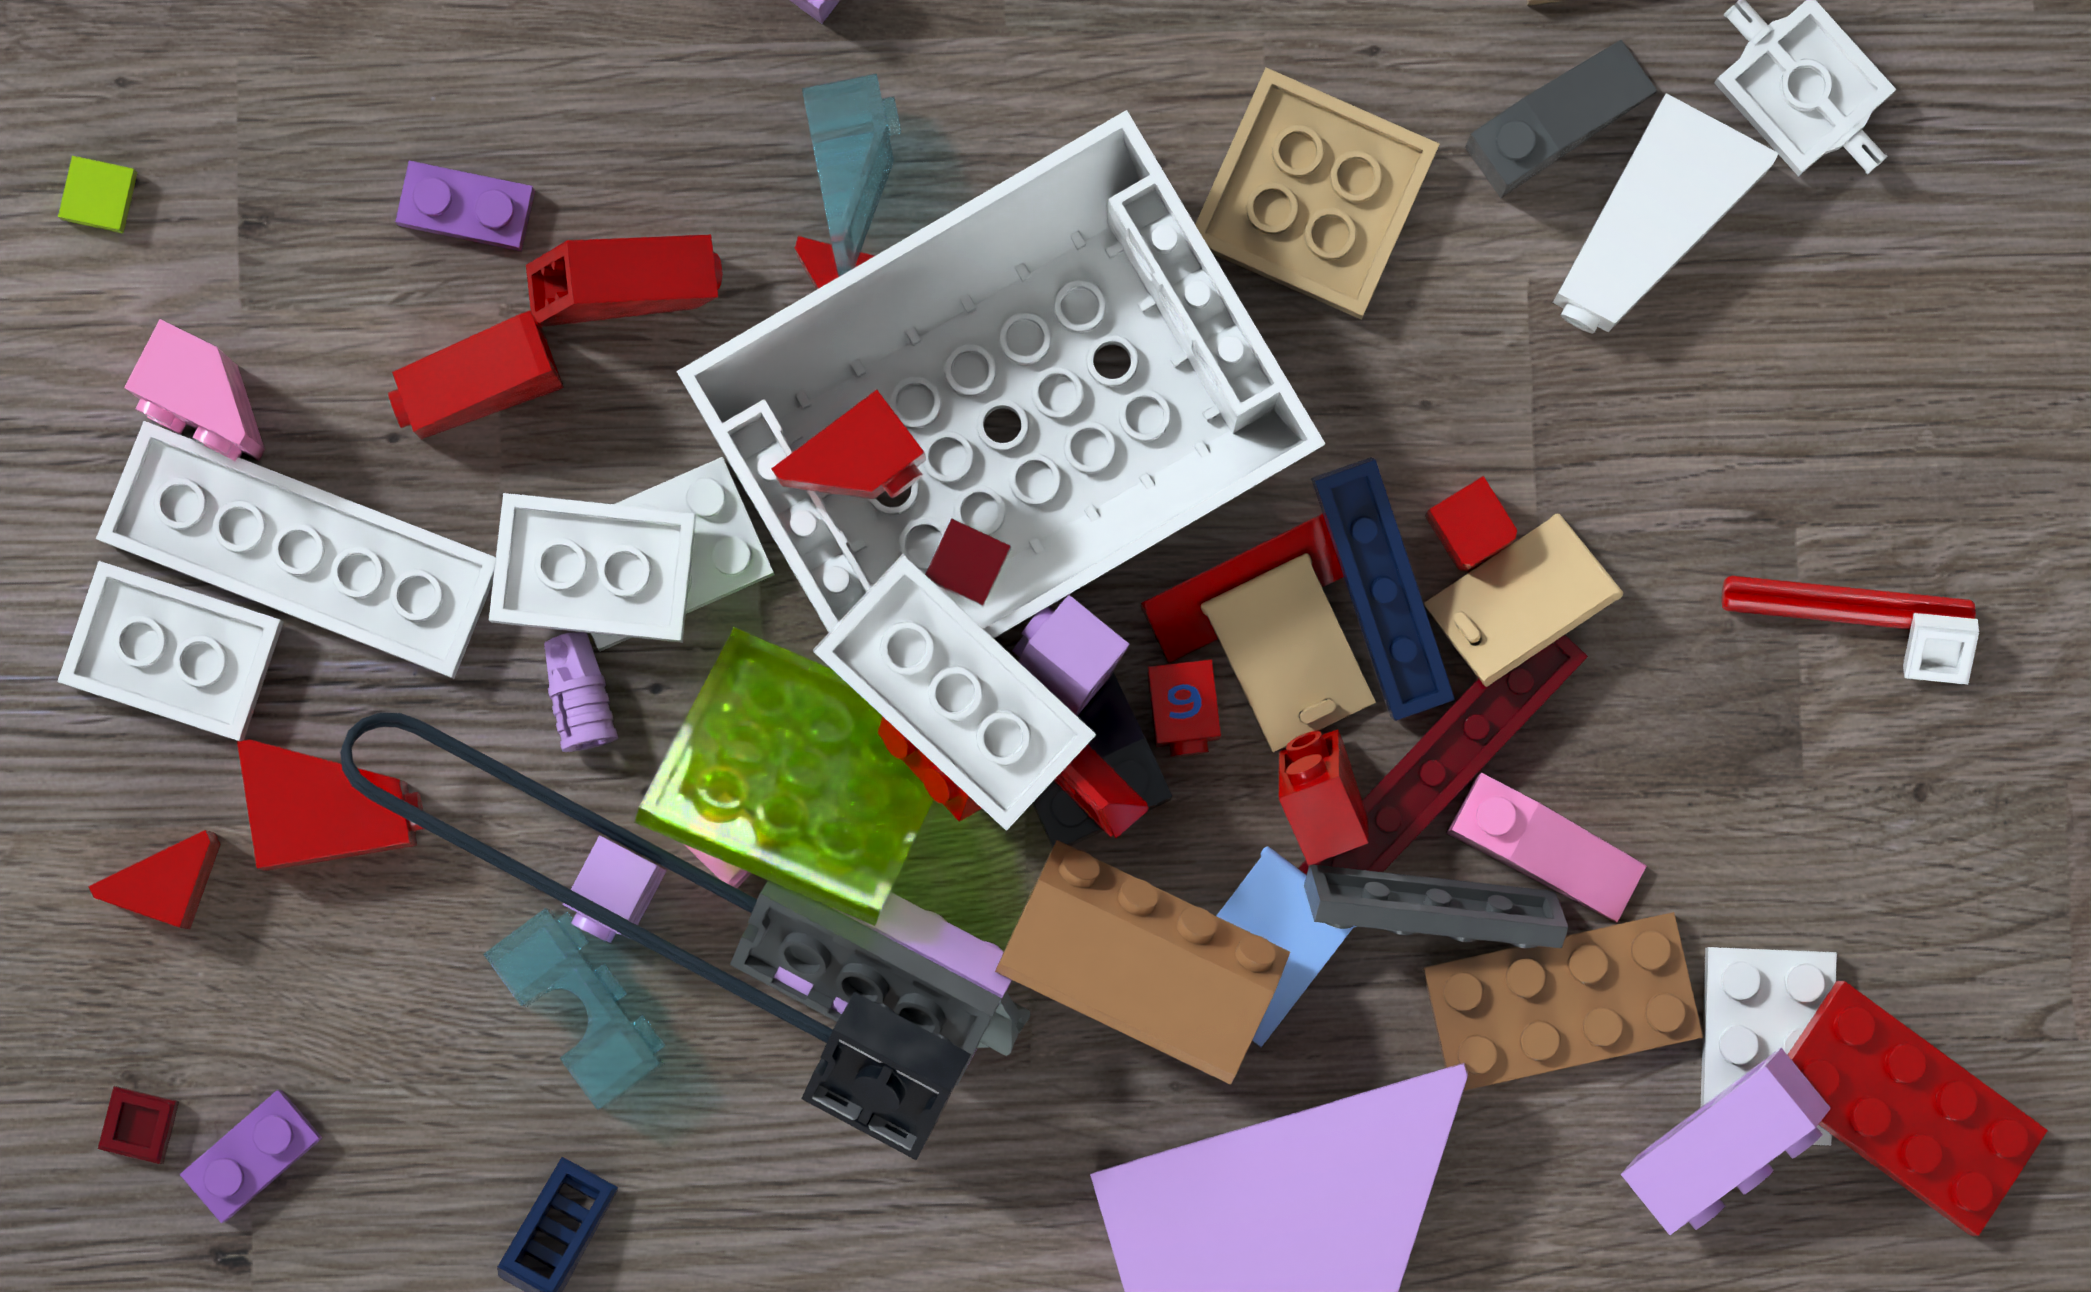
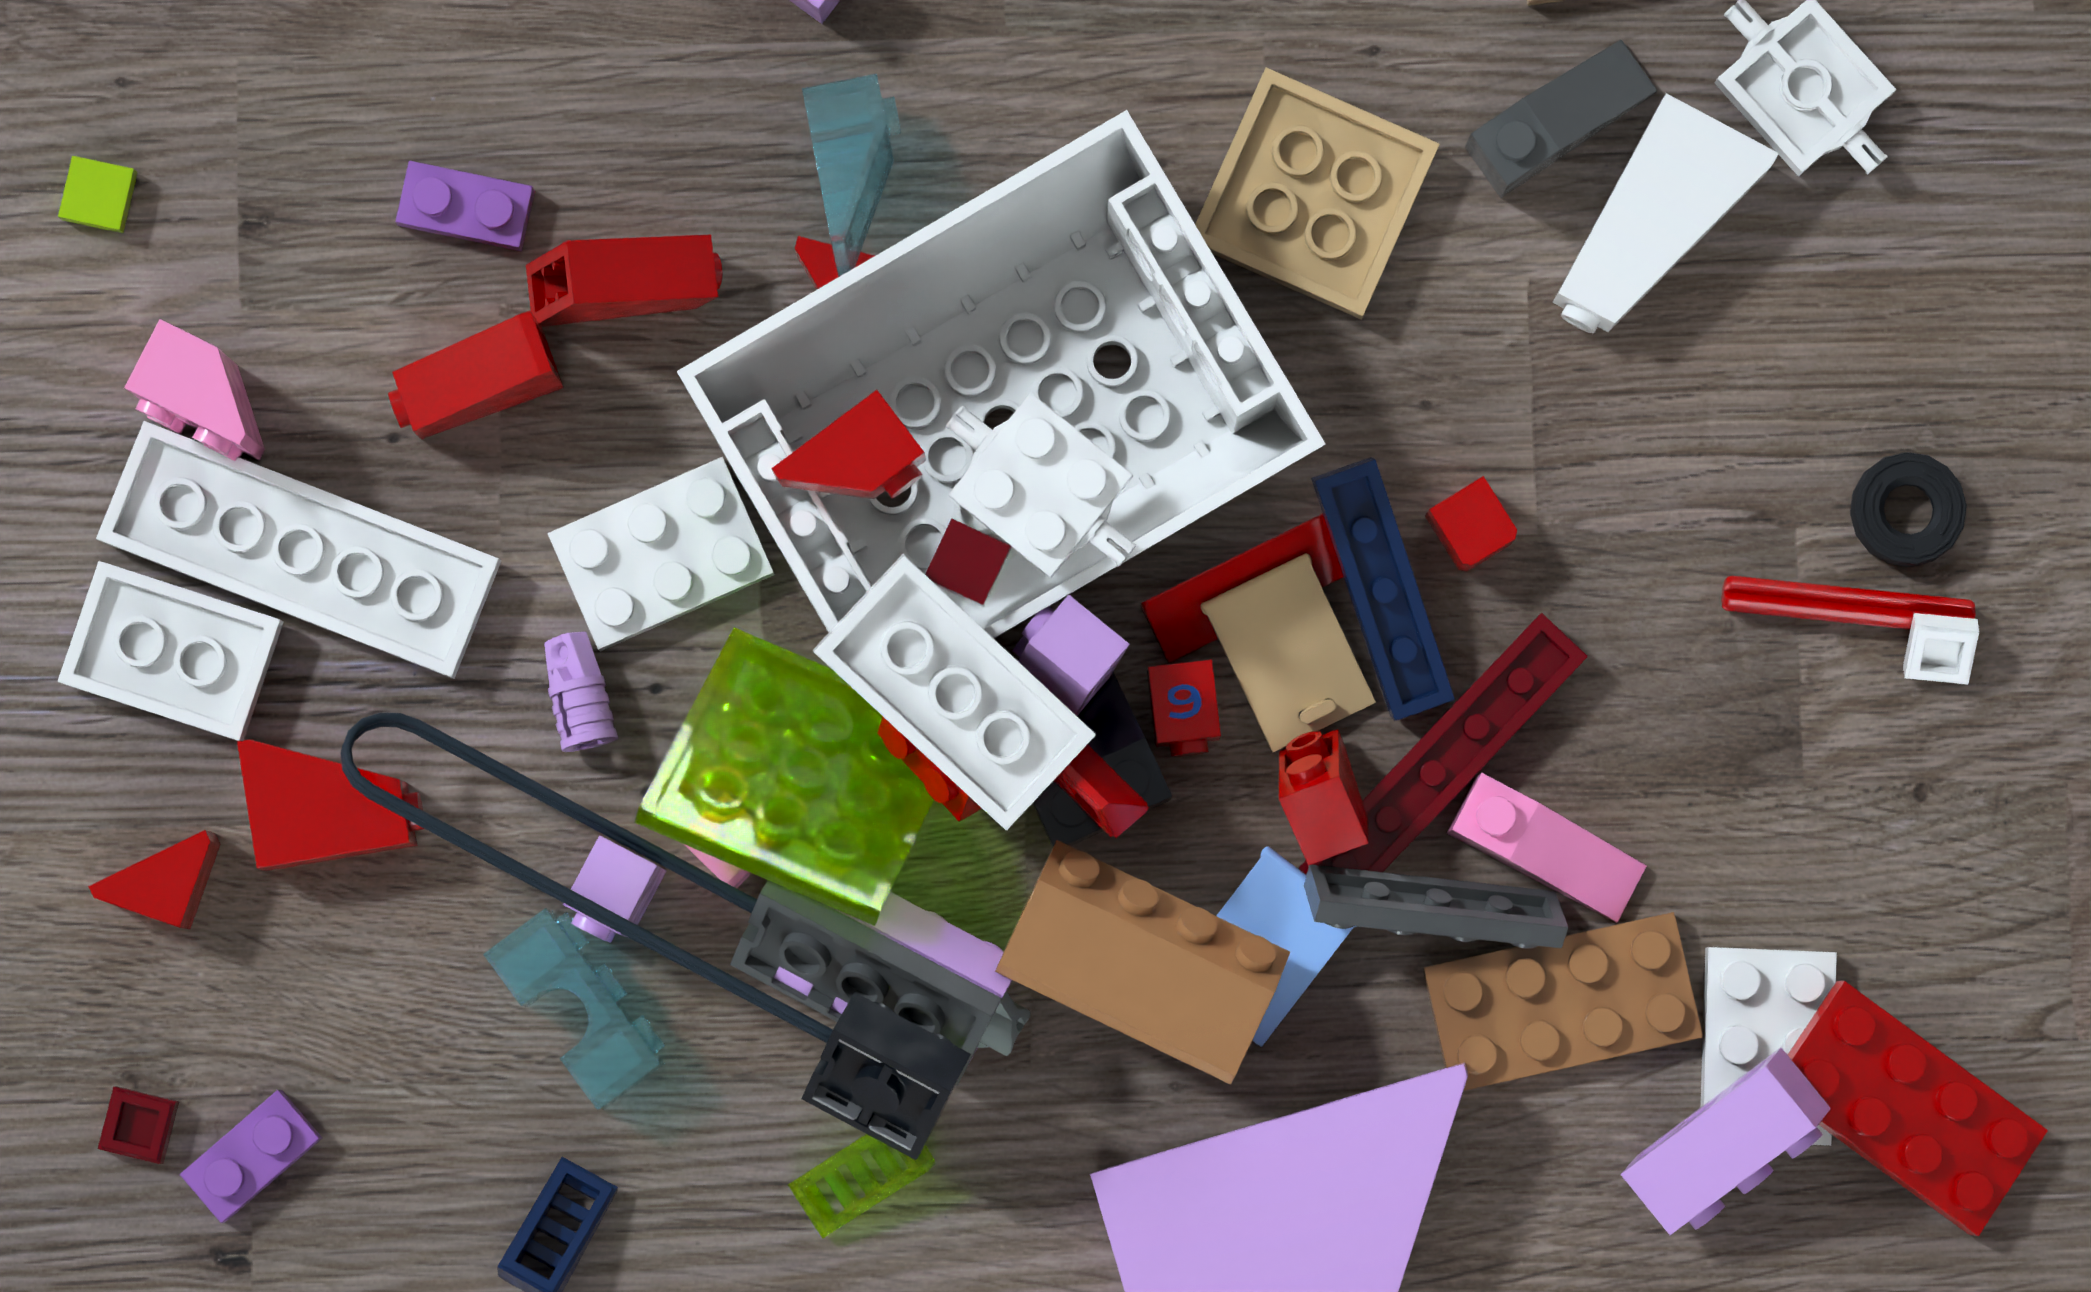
(592, 567): white plate -> none
(818, 1208): none -> clear neon green slope
(1041, 485): none -> white plate
(1523, 599): tan container -> none
(1946, 501): none -> black tyre

